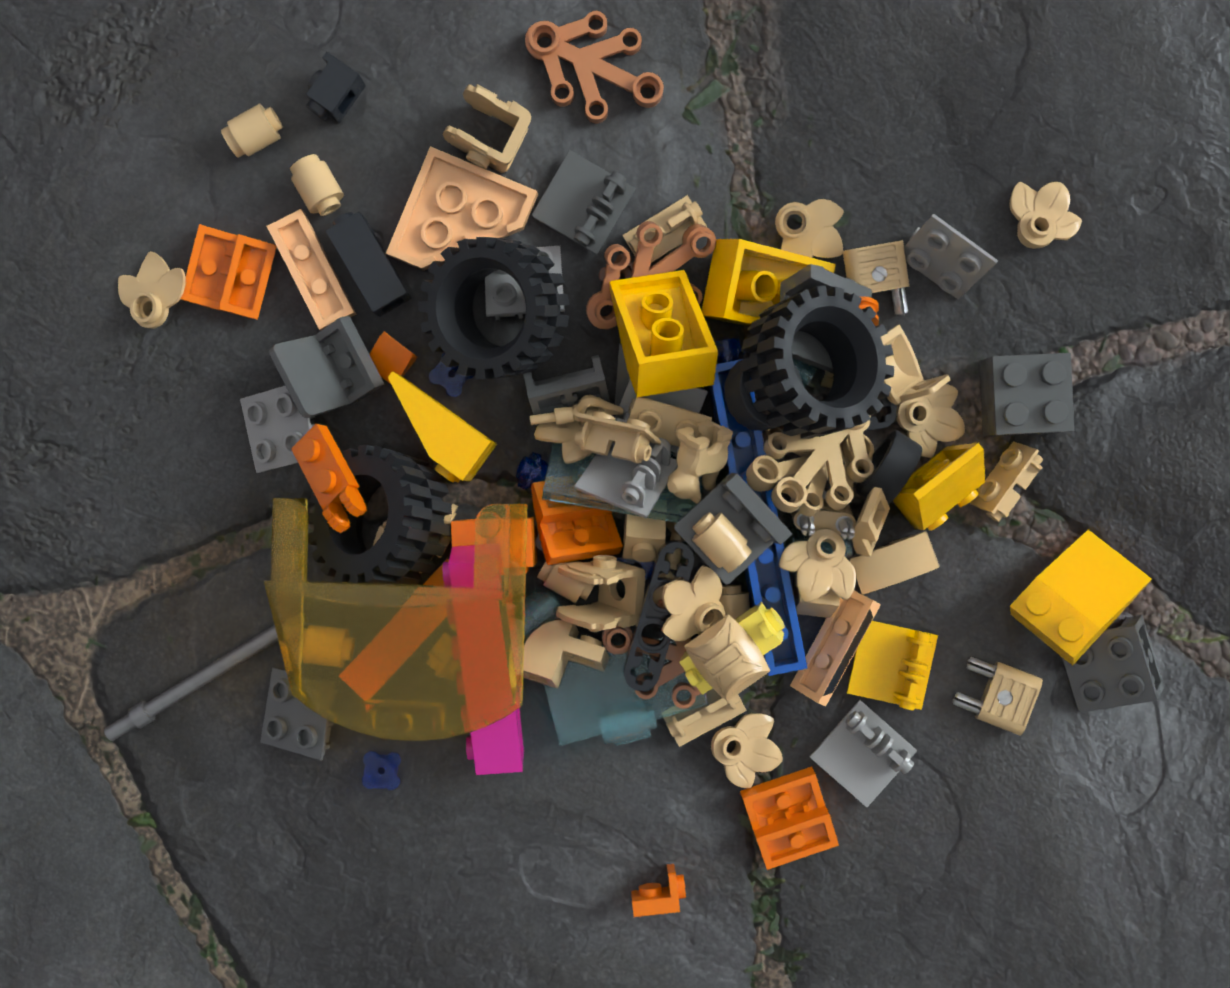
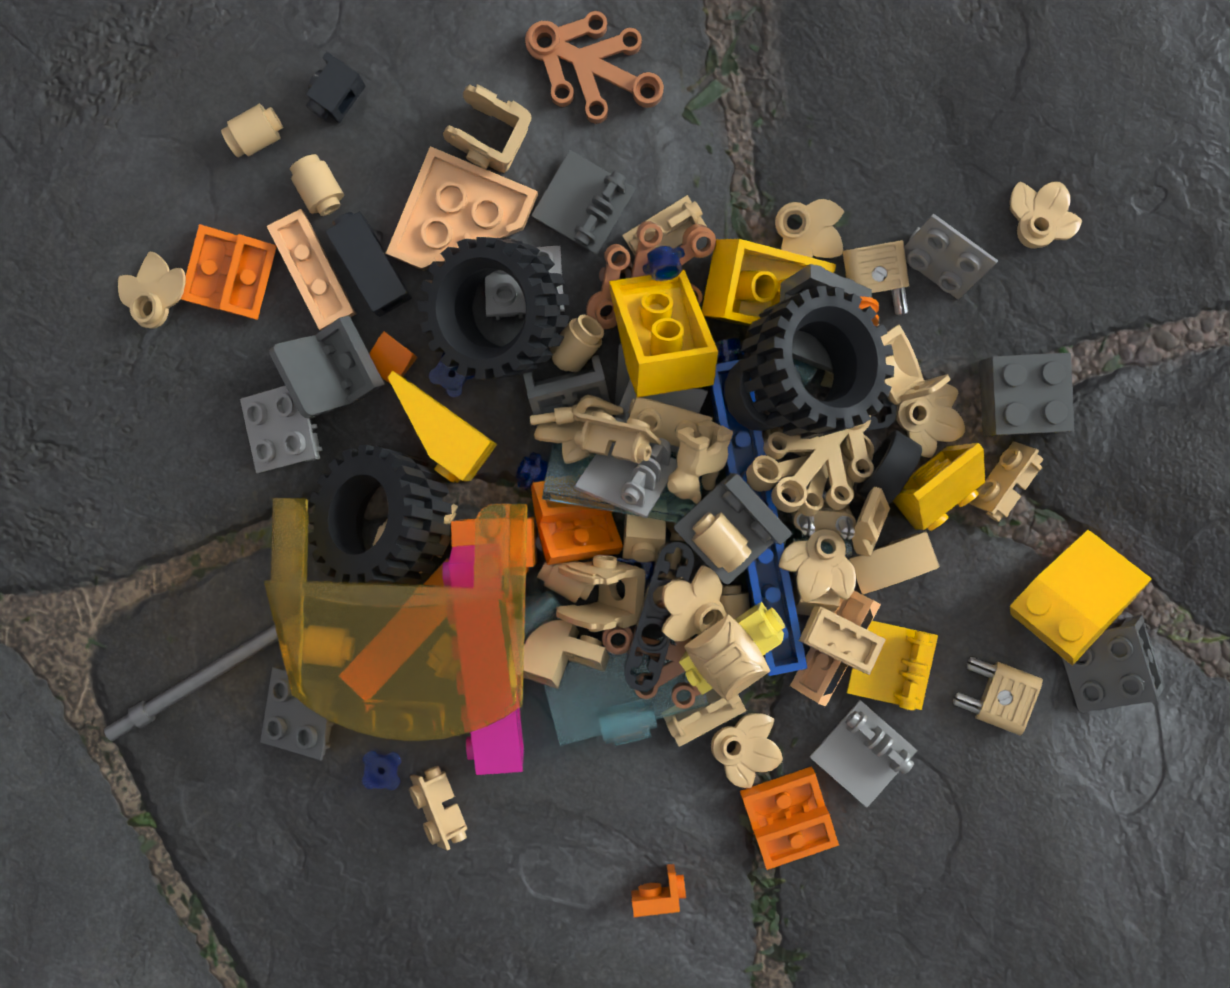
(329, 477): orange hinge -> none
(441, 822): none -> tan hinge
(580, 342): none -> tan brick
(664, 263): none -> clear blue plate
(842, 639): none -> tan plate

